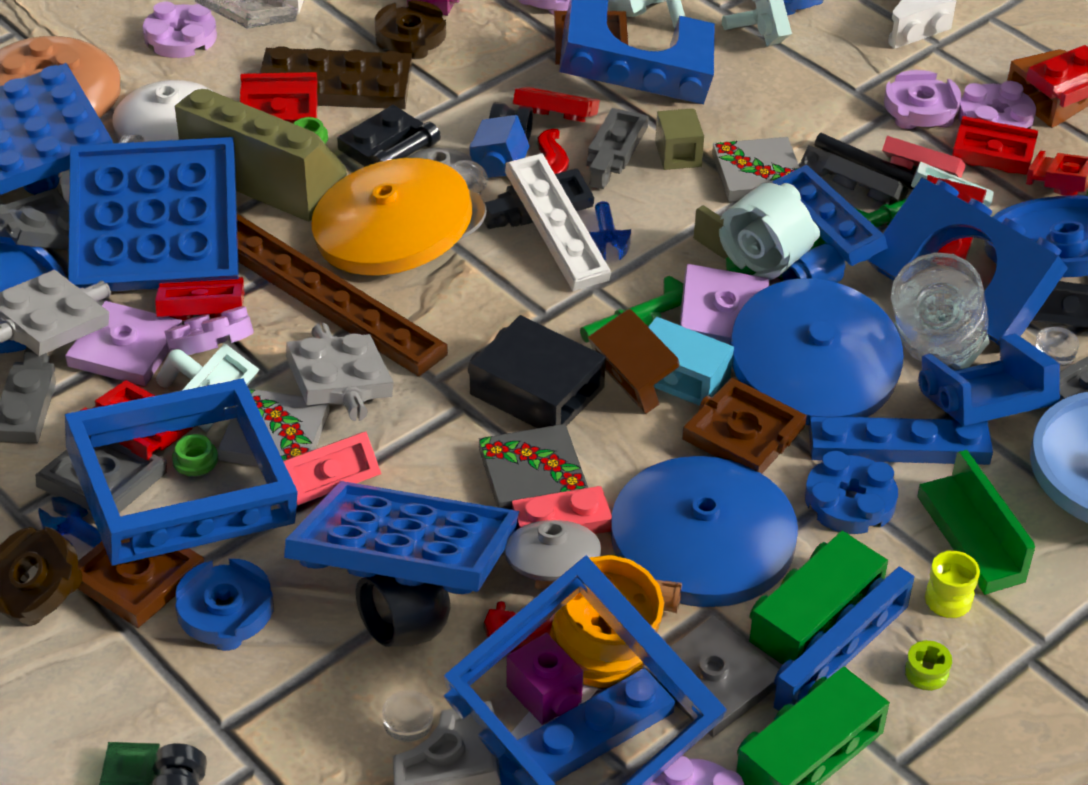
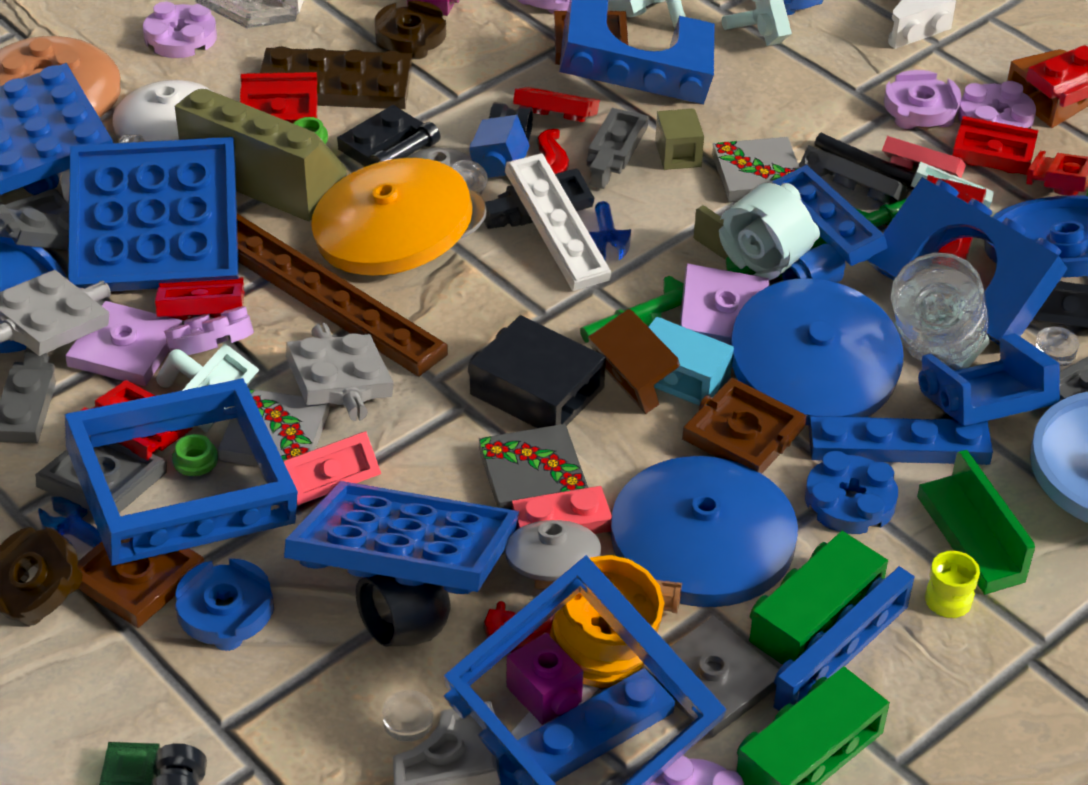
(930, 652): lime bush -> none

